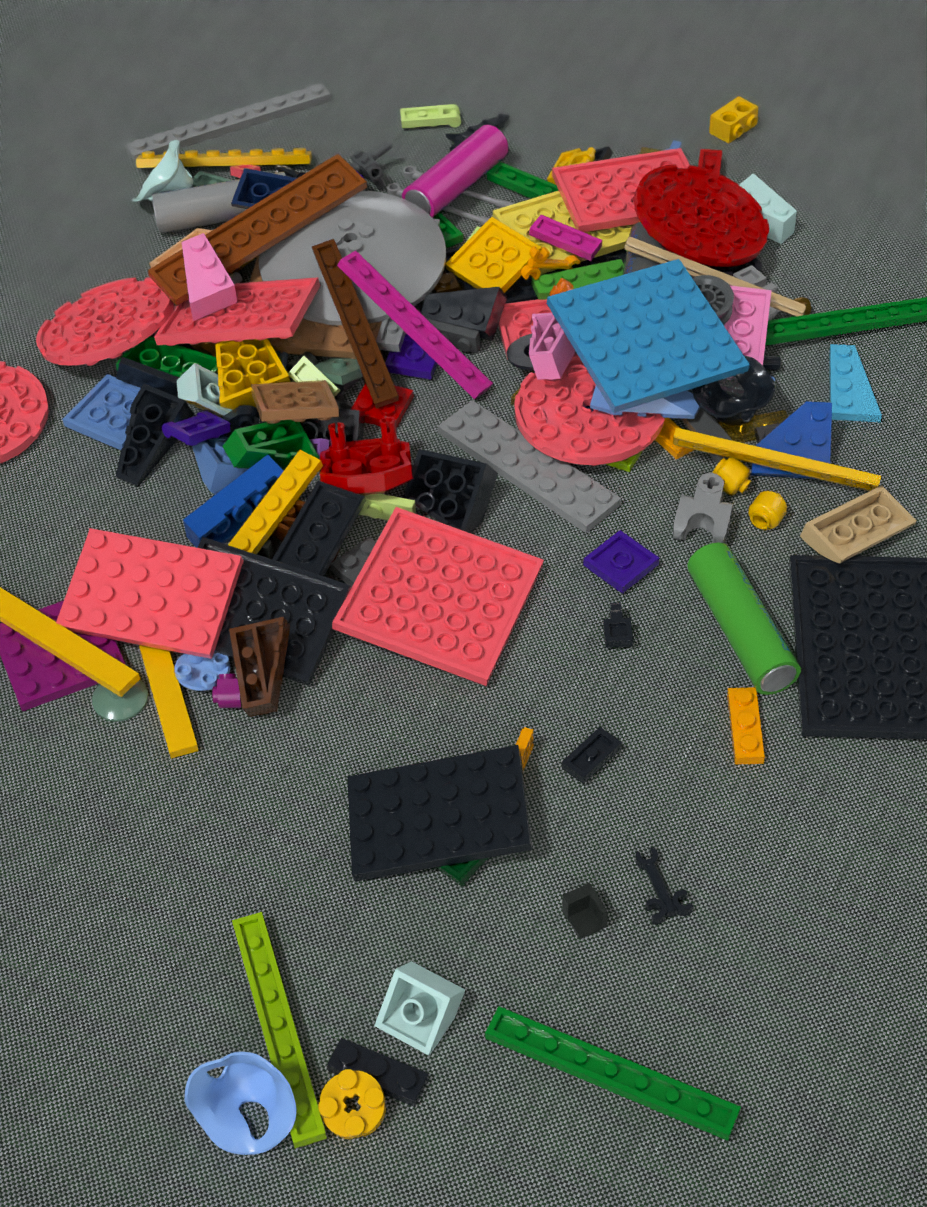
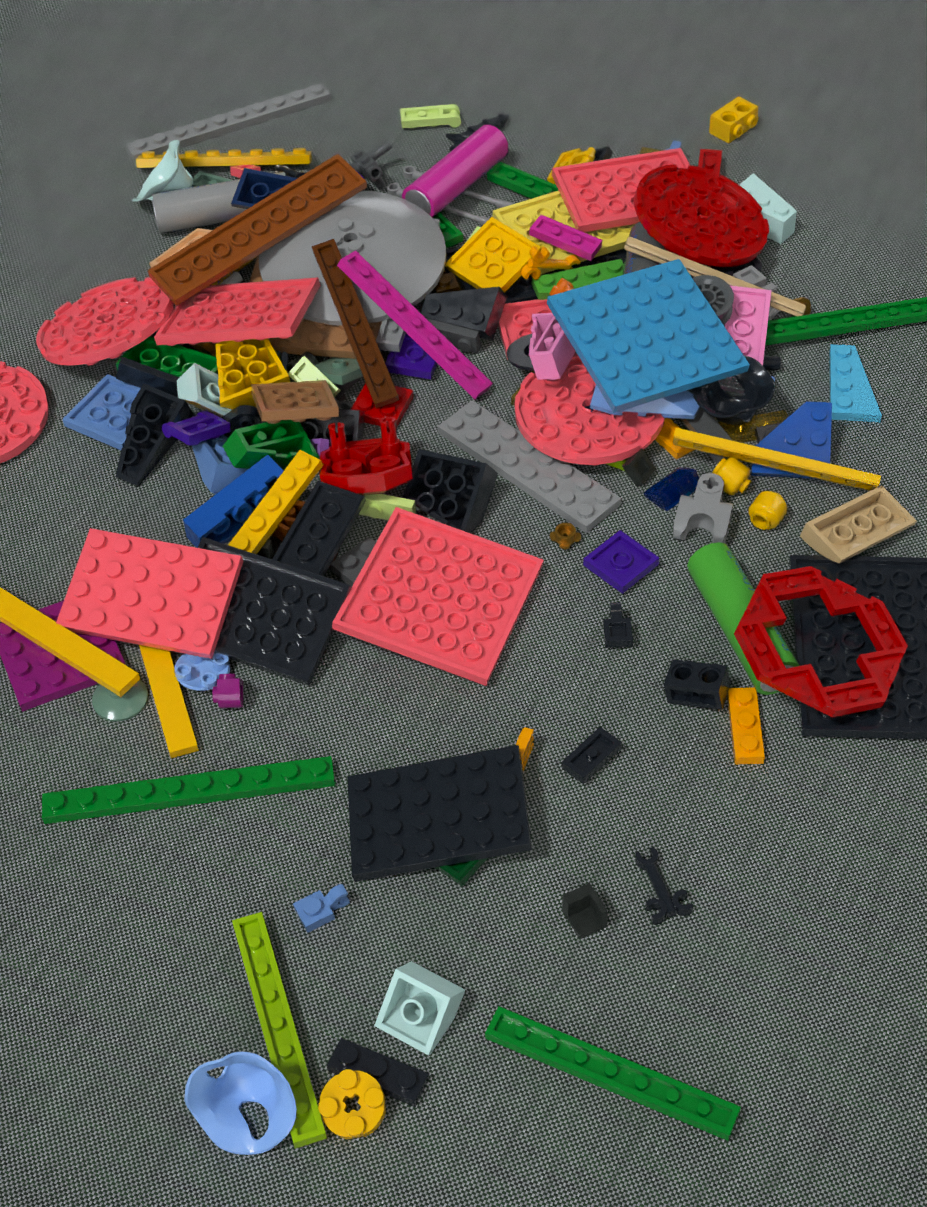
(187, 790): none -> green plate
(206, 277): bright pink wedge -> none
(260, 663): reddish brown wedge -> none
(317, 910): none -> medium blue plate
(565, 535): none -> pearl gold plate
(639, 467): none -> pearl dark grey plate
(669, 489): none -> clear blue slope
(697, 684): none -> black brick
(802, 681): none -> red plate

